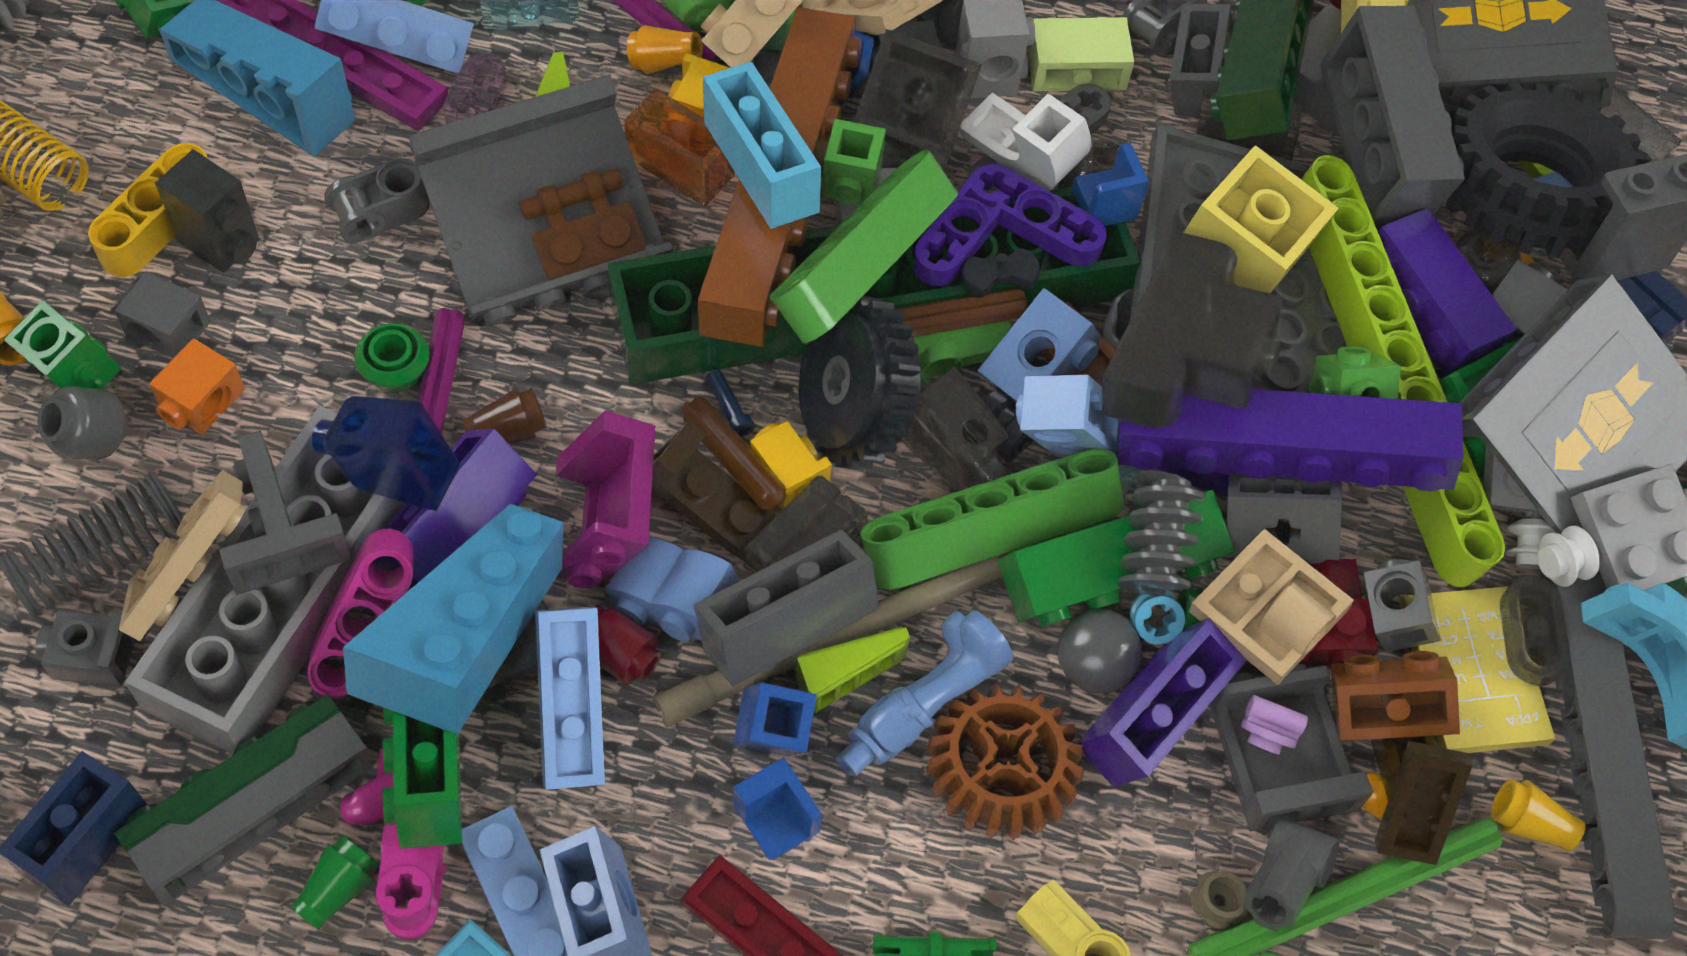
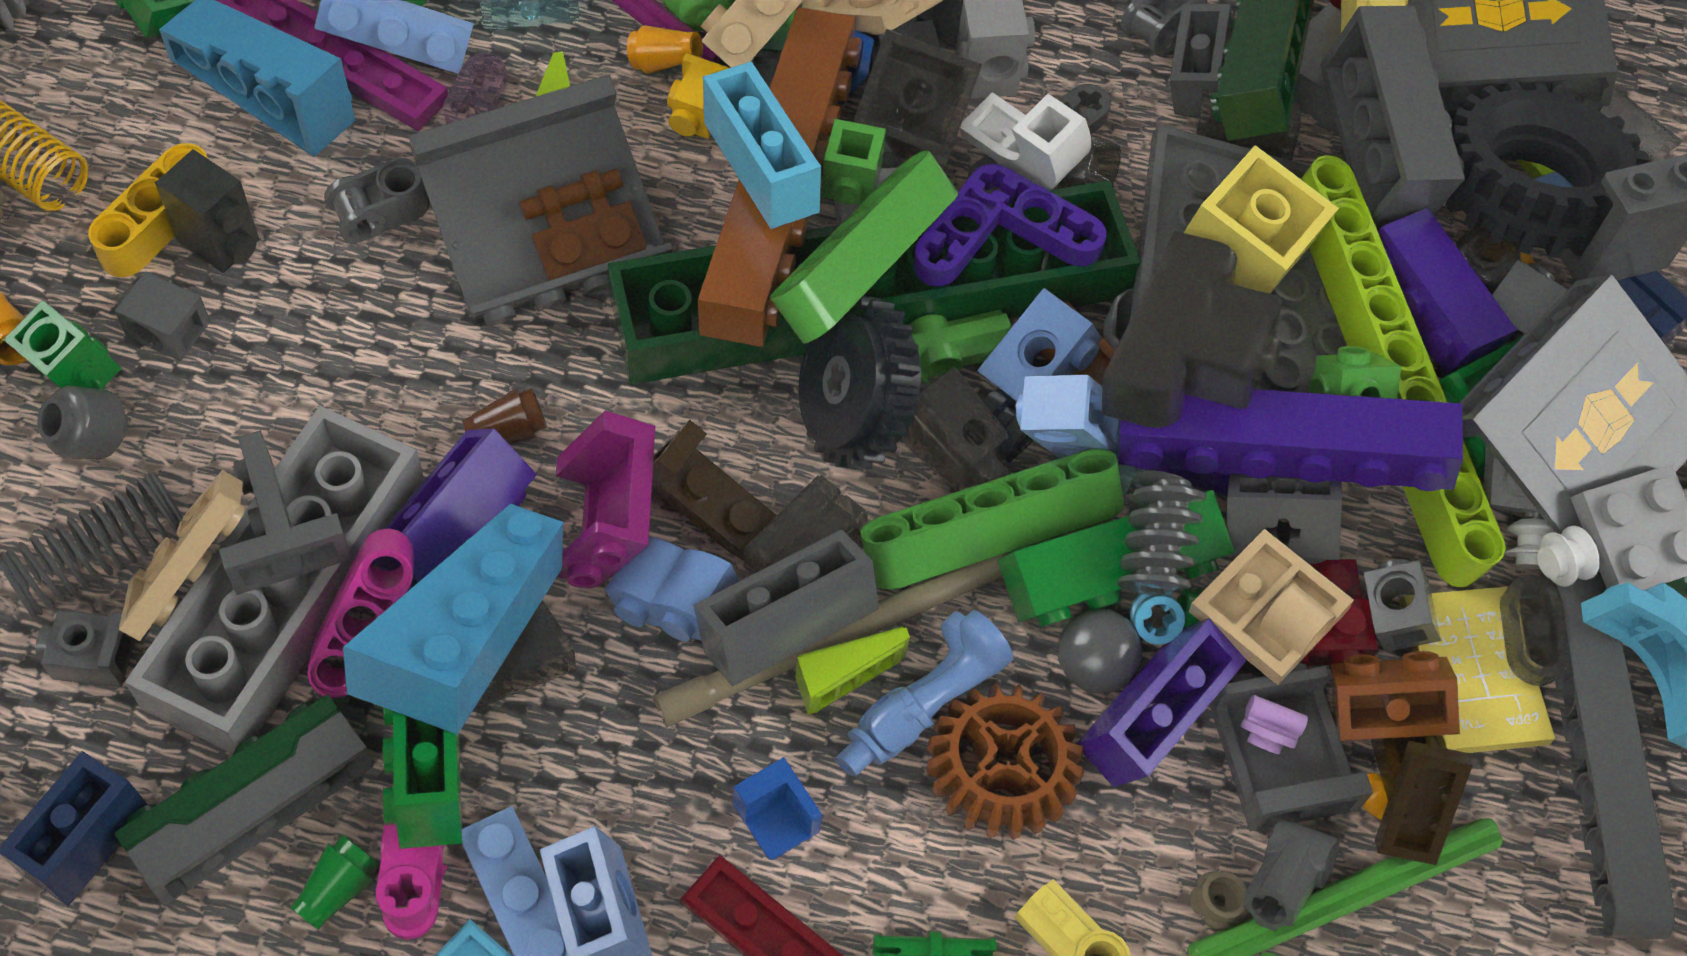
(196, 387): orange brick -> none
(366, 802): dark pink arm -> none
(389, 450): clear blue torso -> none
(392, 356): green cone -> none
(440, 370): magenta axle -> none
(570, 697): light blue plate -> none
(625, 646): dark red brick -> none
(677, 147): clear orange brick -> none
(735, 454): reddish brown axle -> none
(739, 421): dark blue piece -> none
(775, 719): blue brick -> none
(789, 458): yellow brick -> none
(965, 311): reddish brown axle -> none
(982, 274): black piece -> none
(1080, 52): yellowish green brick -> none
(1116, 192): blue panel -> none
(1534, 815): yellow cone -> none

